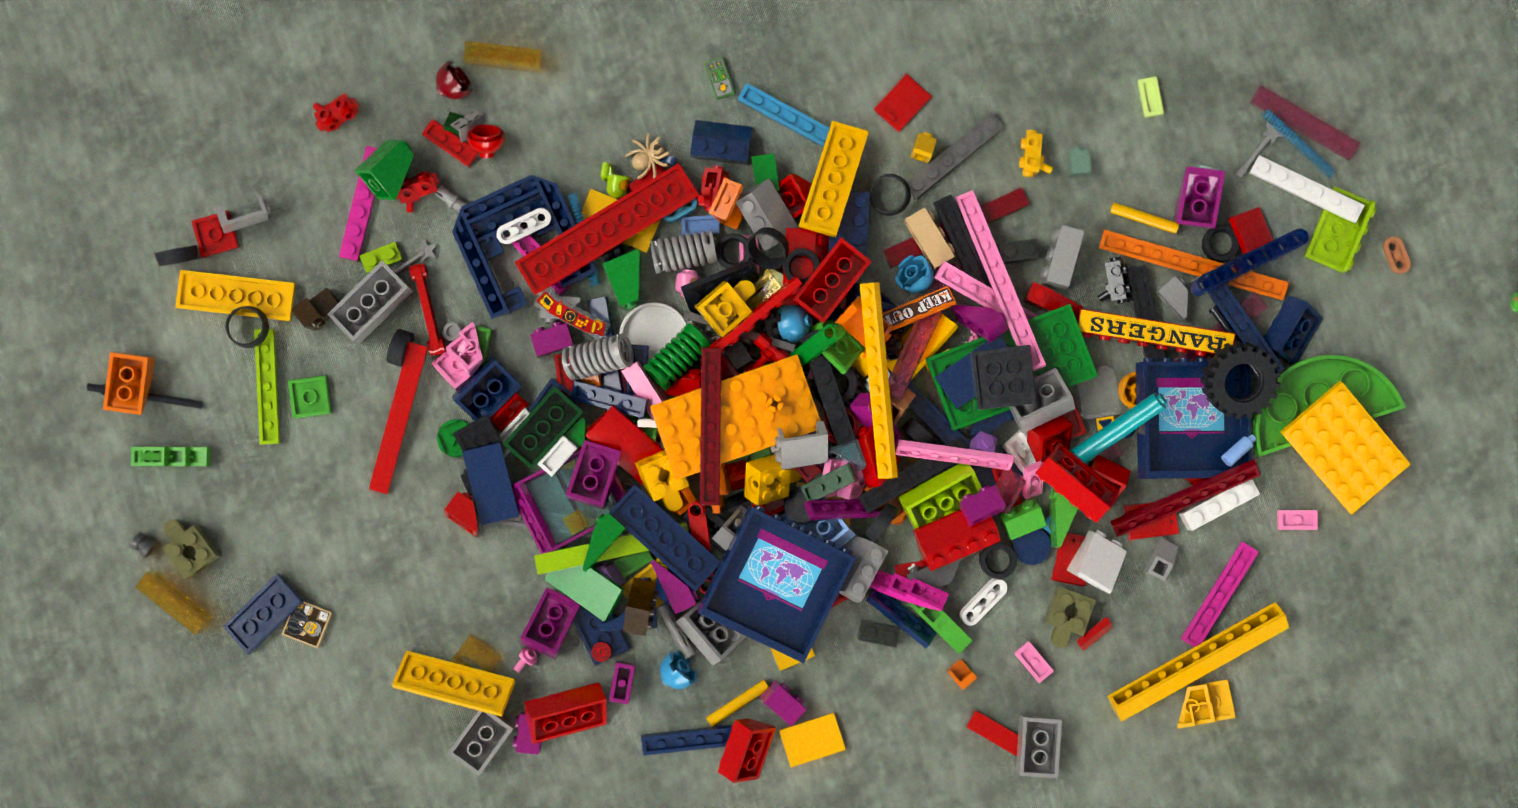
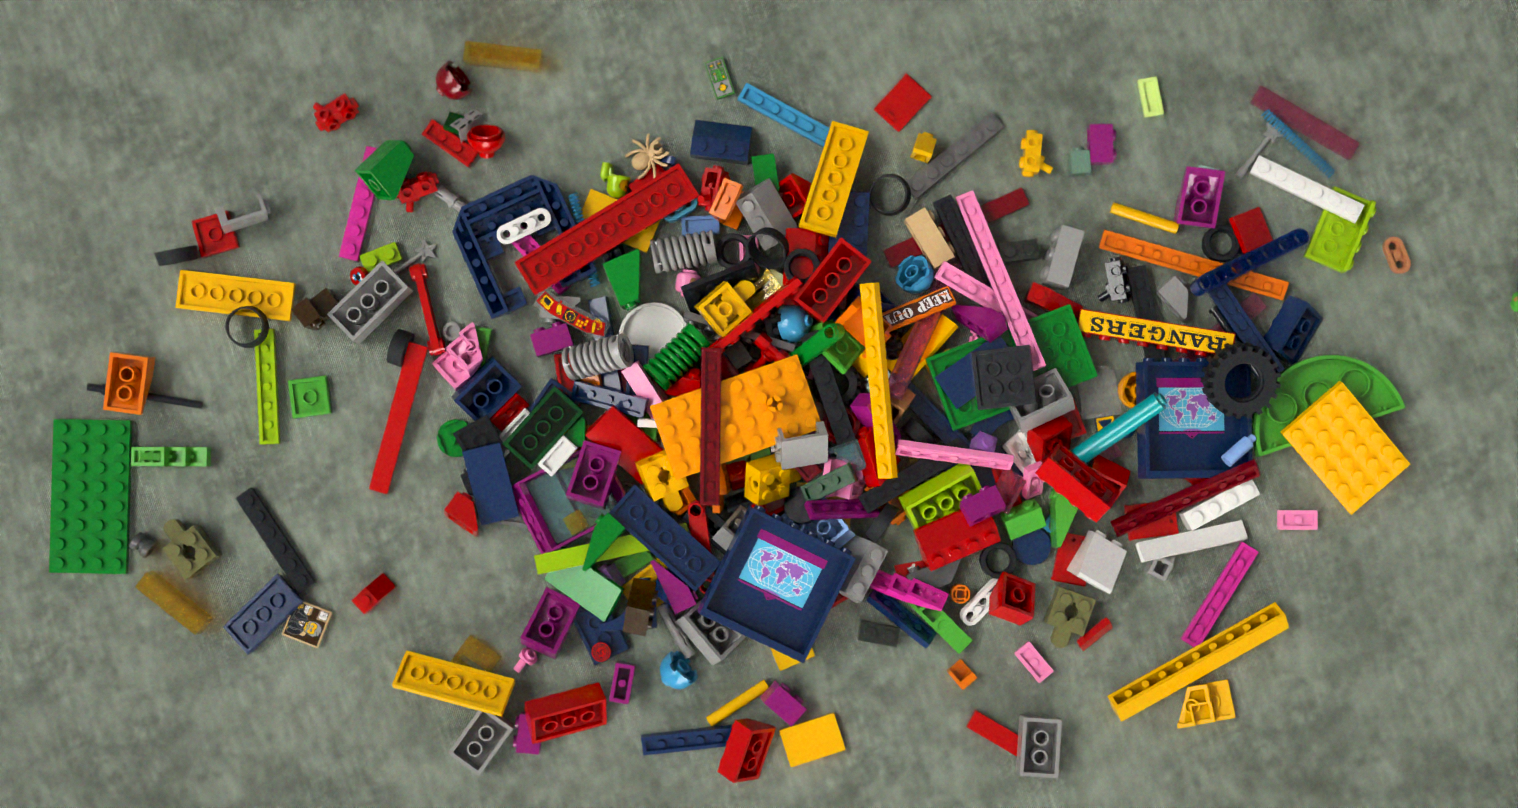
(90, 496): none -> green plate
(275, 540): none -> black plate
(358, 274): none -> red tile
(373, 594): none -> red slope
(956, 593): none -> orange wheel
(1013, 599): none -> red slope
(1100, 143): none -> magenta brick
(1191, 541): none -> white tile

